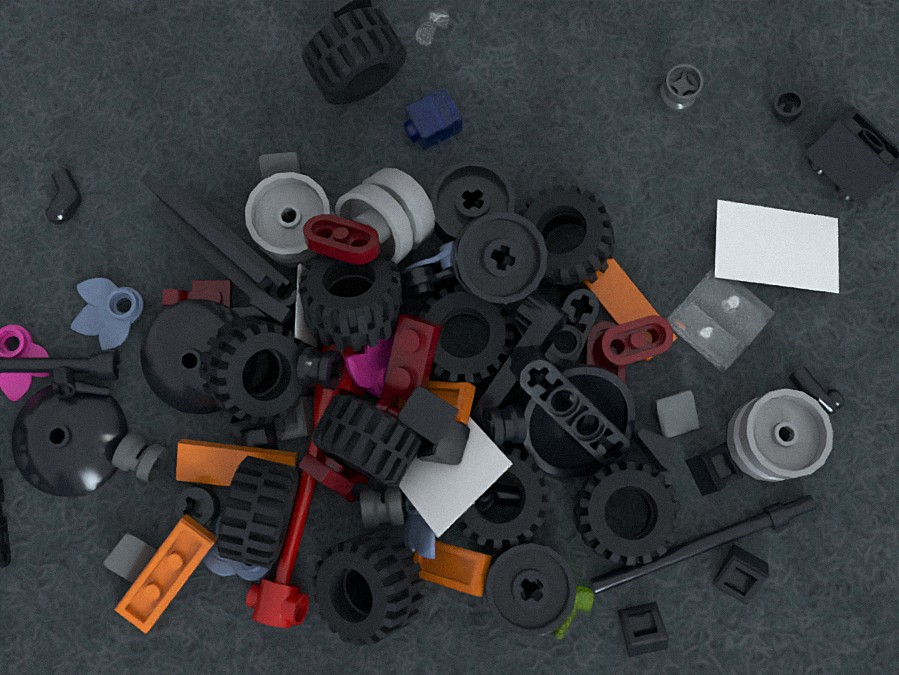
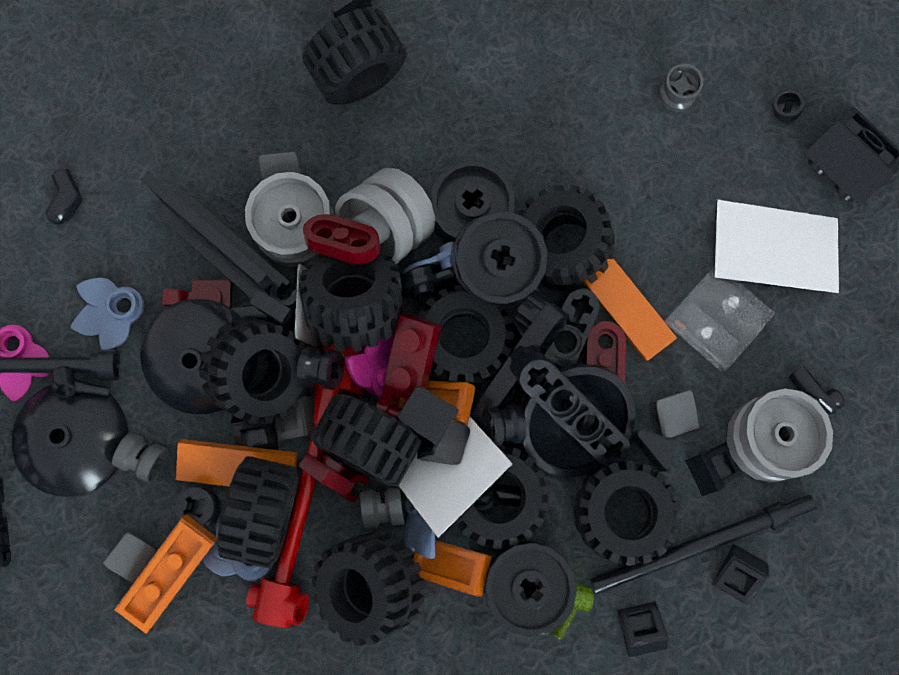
(432, 119): clear blue brick -> none
(433, 20): clear arm -> none
(632, 341): dark red plate -> none

